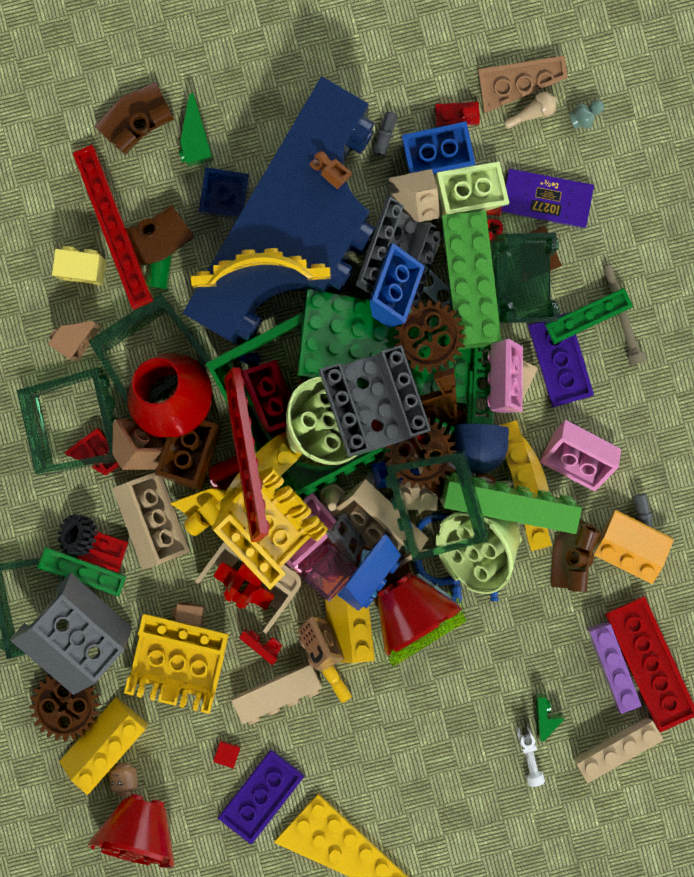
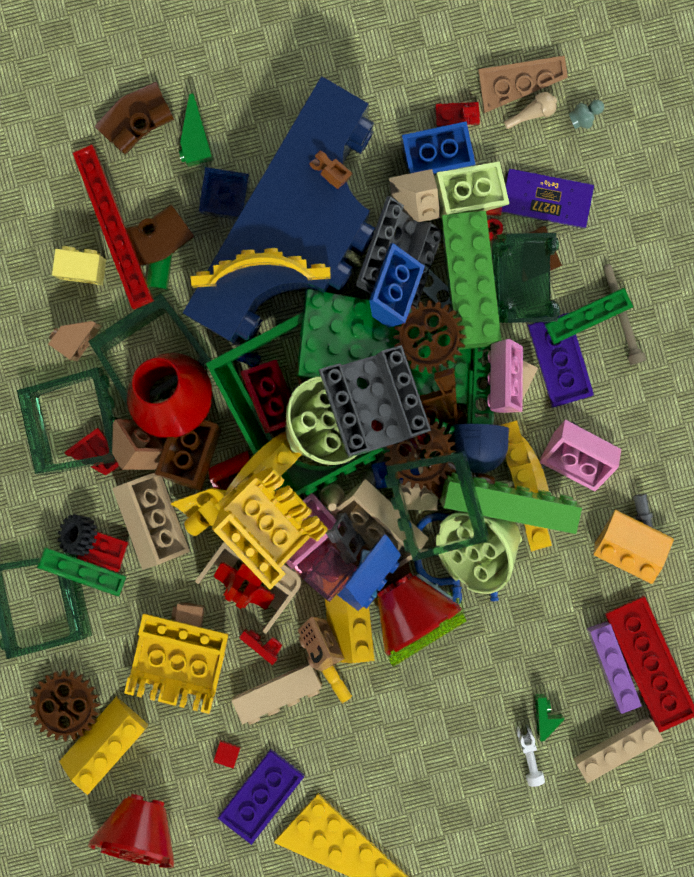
(66, 650): dark grey slope -> none
(123, 779): medium nougat head -> none
(246, 458): red plate -> none
(385, 133): dark grey axle -> none
(573, 557): reddish brown panel -> none

